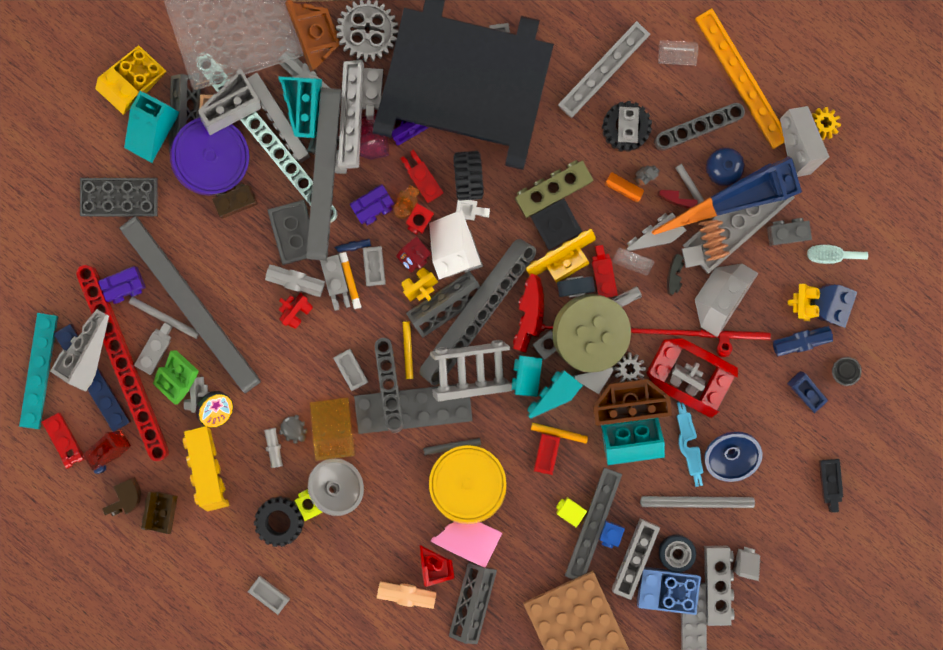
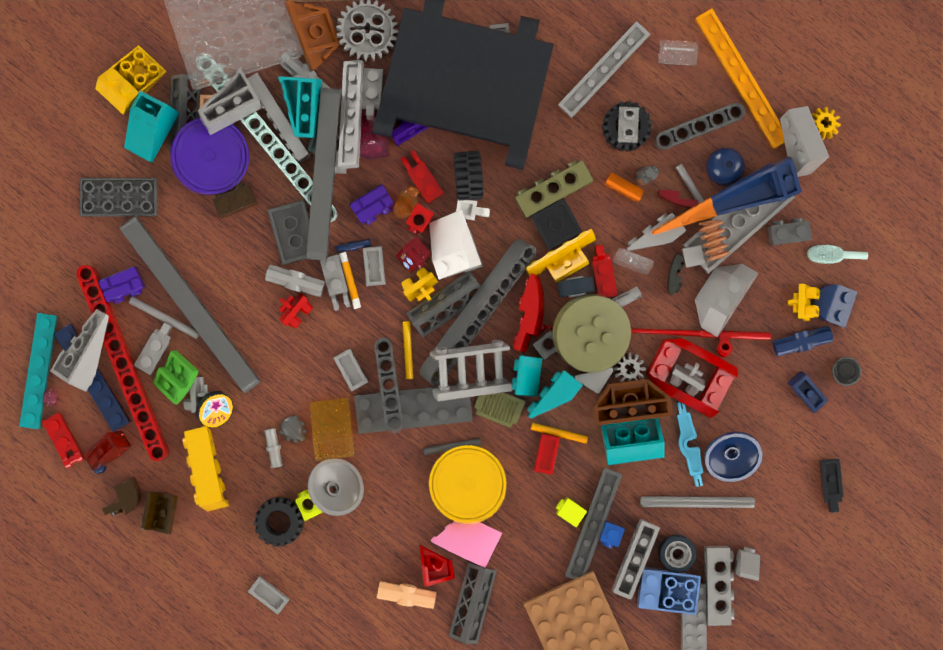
(50, 397): none -> clear pink plate
(500, 408): none -> olive window

